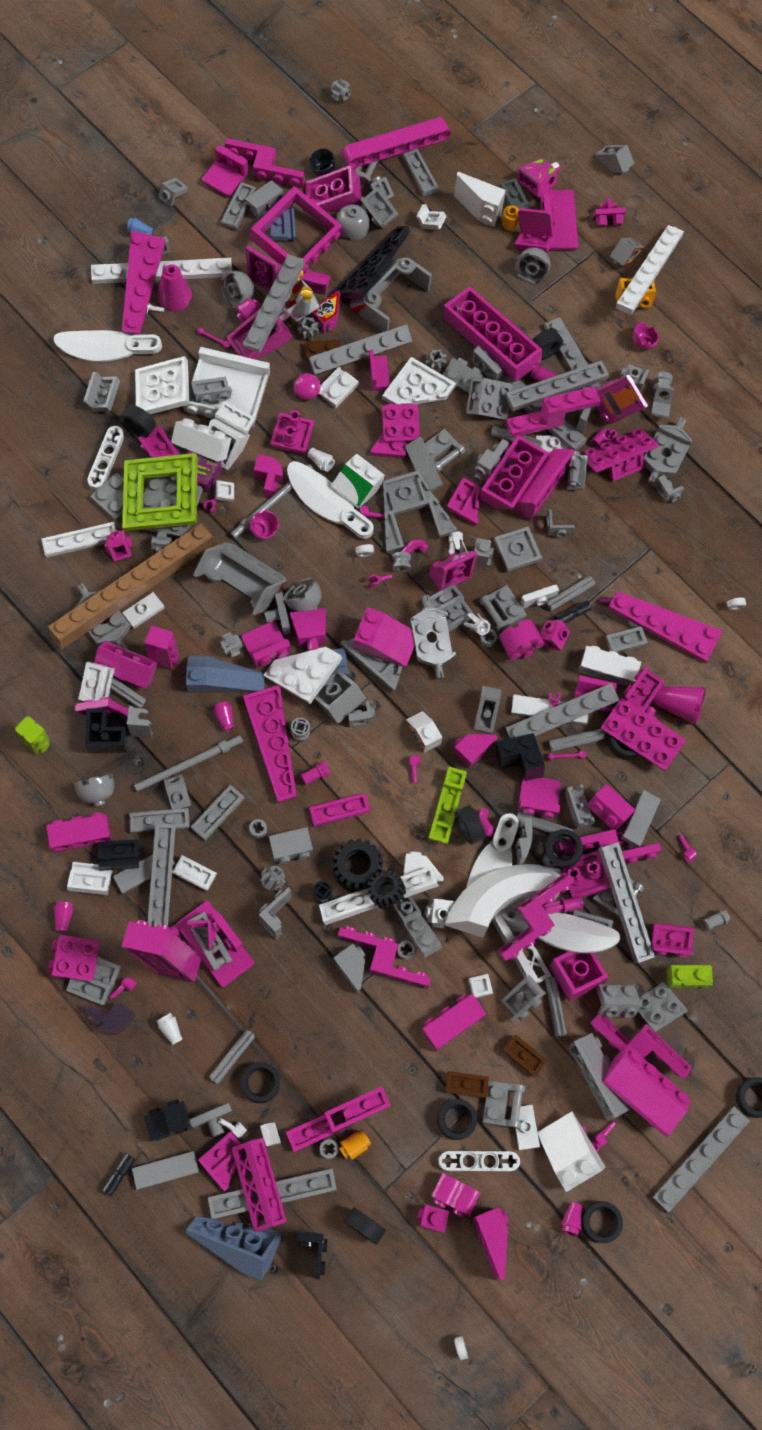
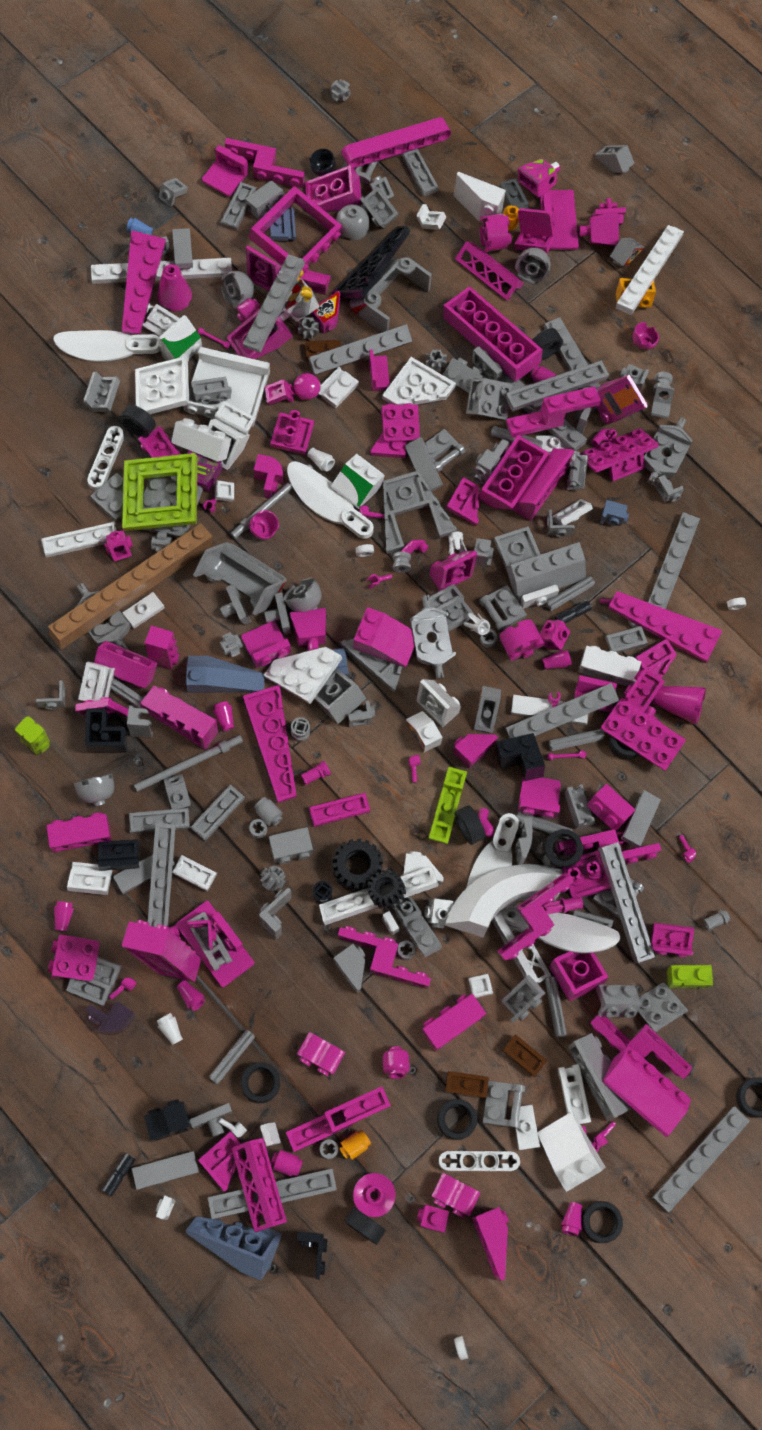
(53, 703): none -> light grey bracket
(160, 320): none -> white plate
(165, 1207): none -> white plate
(180, 340): none -> white slope
(180, 716): none -> dark pink wedge
(182, 248): none -> light grey tile
(191, 996): none -> dark pink cone
(235, 606): none -> light grey tile
(268, 812): none -> light grey brick
(279, 391): none -> dark pink bracket
(286, 1163): none -> dark pink brick
(321, 1054): none -> dark pink brick
(385, 1190): none -> dark pink dish
(390, 923): none -> white tile
(396, 1062): none -> dark pink head
(437, 701): none -> white slope
(492, 264): none -> dark pink fence
(495, 232): none -> dark pink brick
(555, 567): none -> light grey slope
(558, 660): none -> dark pink cone
(572, 512): none -> white plate
(574, 1093): none -> white plate
(602, 229): none -> dark pink torso
(614, 513): none -> sand blue brick
(657, 658): none -> dark pink wing
(674, 560): none -> light grey plate

